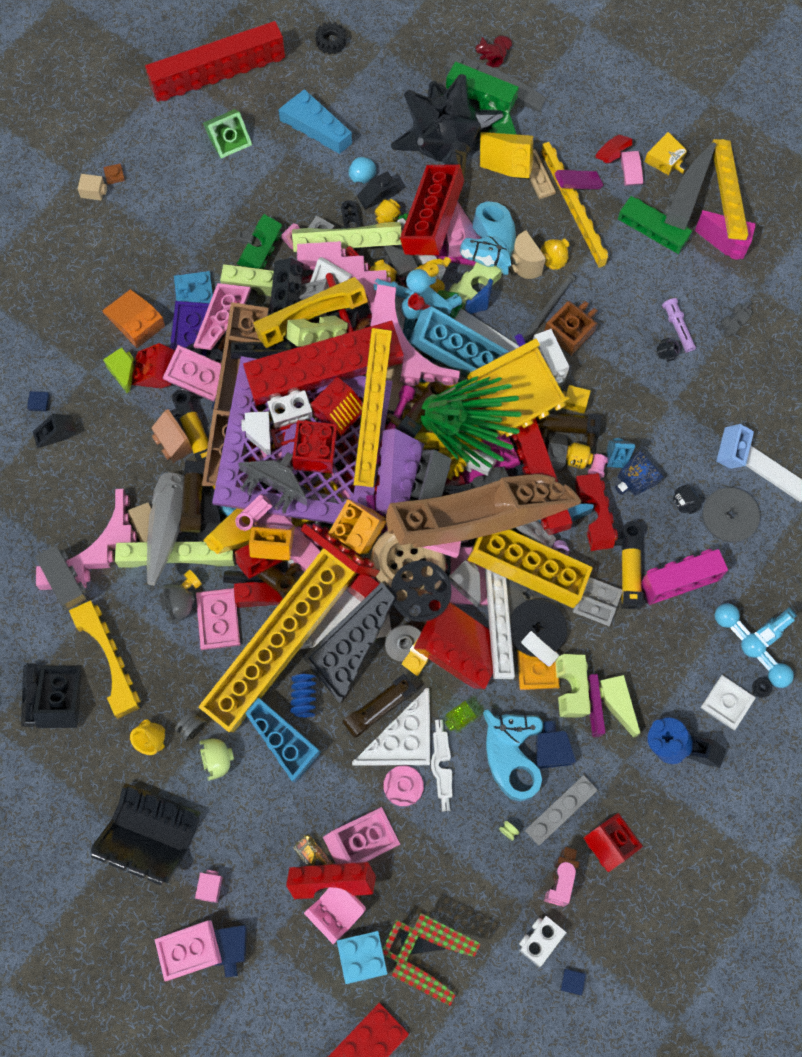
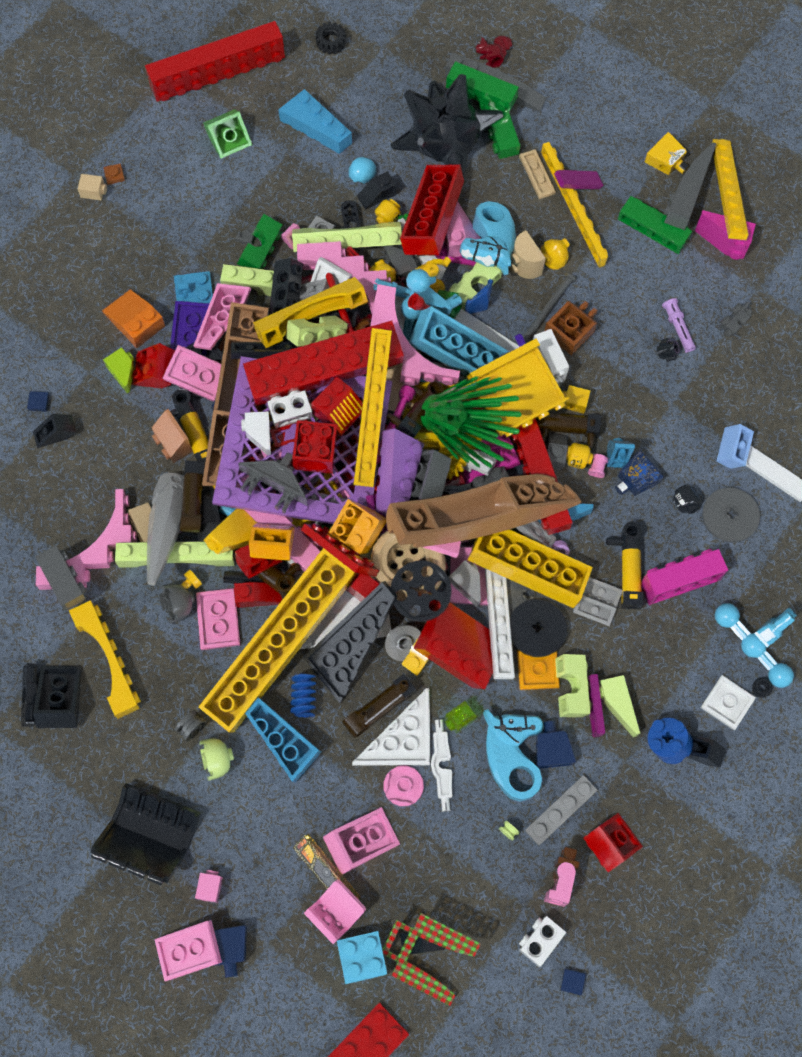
(148, 737): yellow helmet -> none
(254, 511): bright pink piece -> none
(351, 877): red arch -> none
(507, 153): yellow slope -> none
(539, 649): white sticker -> none
(600, 532): red arch -> none
(612, 149): red slope -> none
(631, 168): bright pink slope -> none

